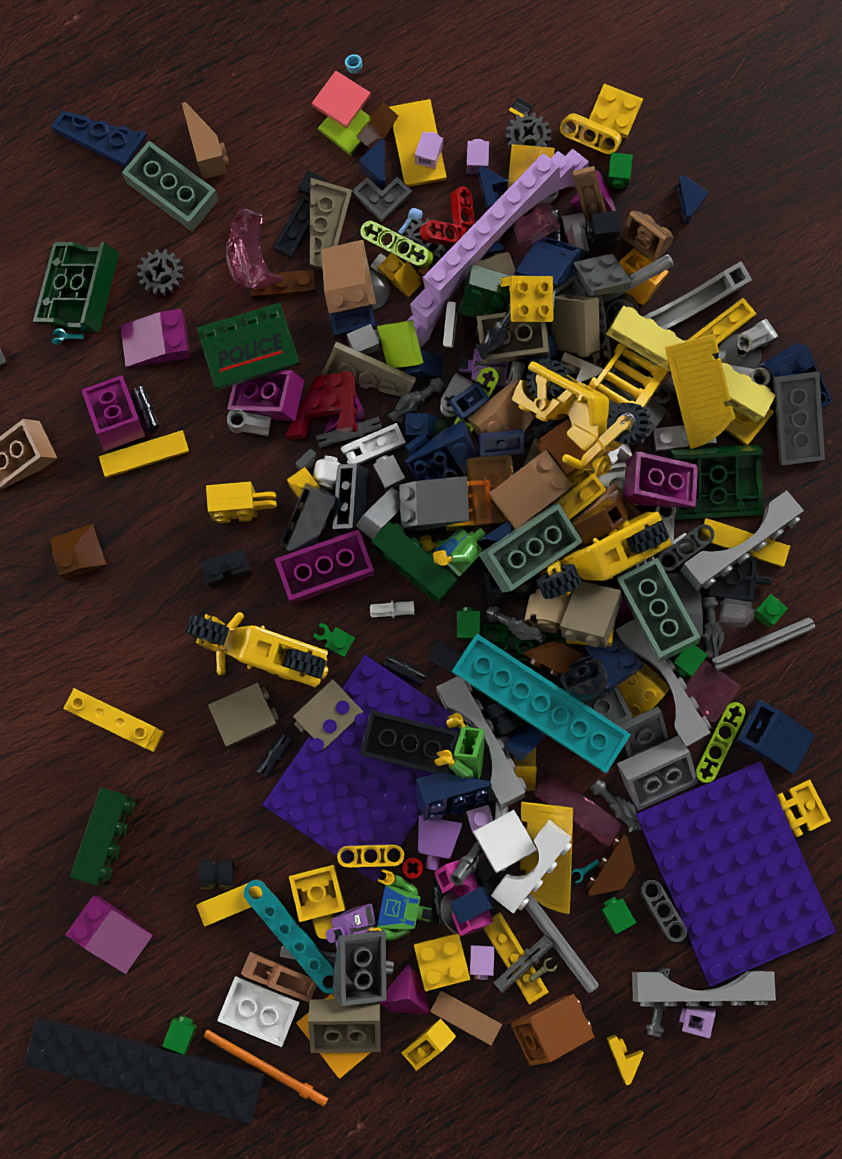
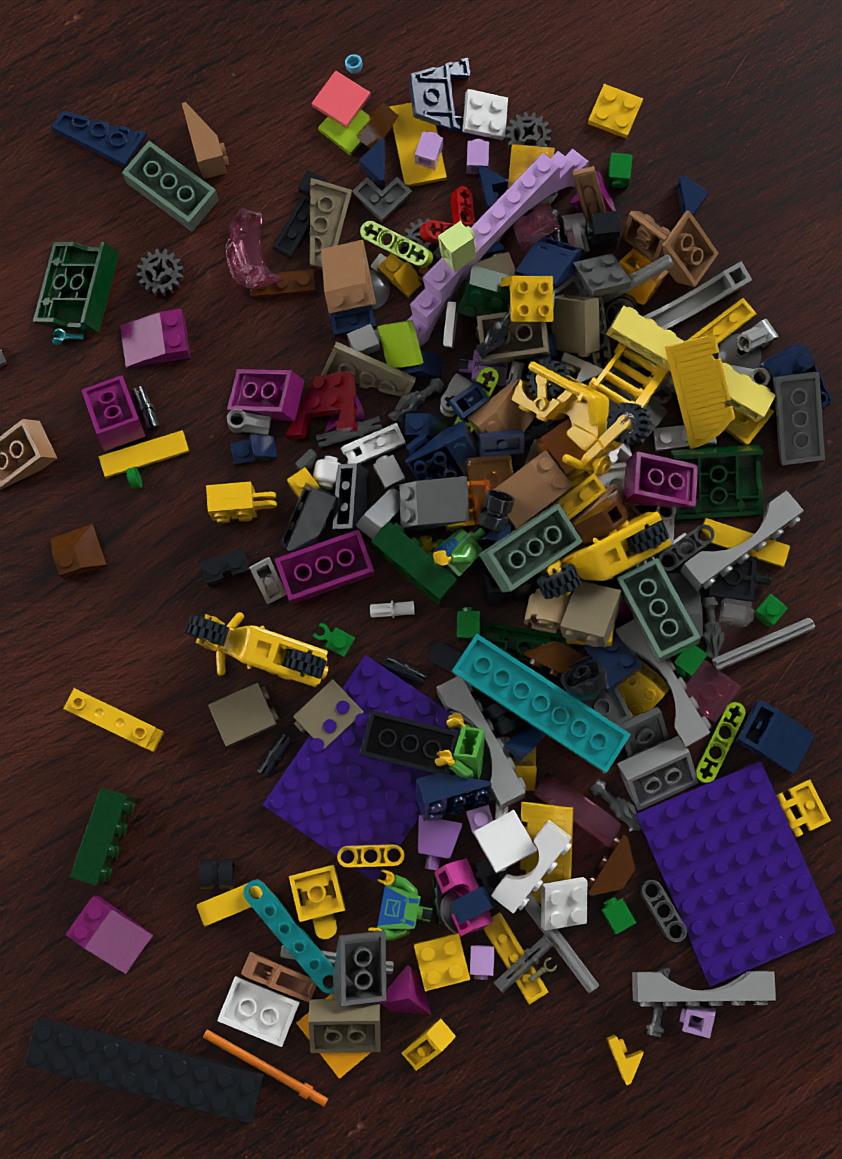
(134, 478): none -> green tile
(180, 1034): green brick -> none
(248, 346): dark green piece -> none
(253, 450): none -> dark blue slope
(267, 580): none -> light grey slope
(351, 922): medium lavender torso -> none
(412, 875): red bush -> none
(414, 214): light blue hand -> none
(433, 95): none -> wing
(457, 246): none -> yellowish green brick
(466, 1017): medium nougat tile -> none
(467, 865): dark grey pin -> none
(485, 114): none -> white plate
(496, 509): none -> black wheel
(520, 106): black sticker -> none
(520, 628): dark grey piece -> none
(552, 1030): dark orange slope -> none
(564, 903): none -> white plate
(580, 135): yellow beam -> none
(584, 870): teal hand -> none
(689, 250): none -> medium nougat slope

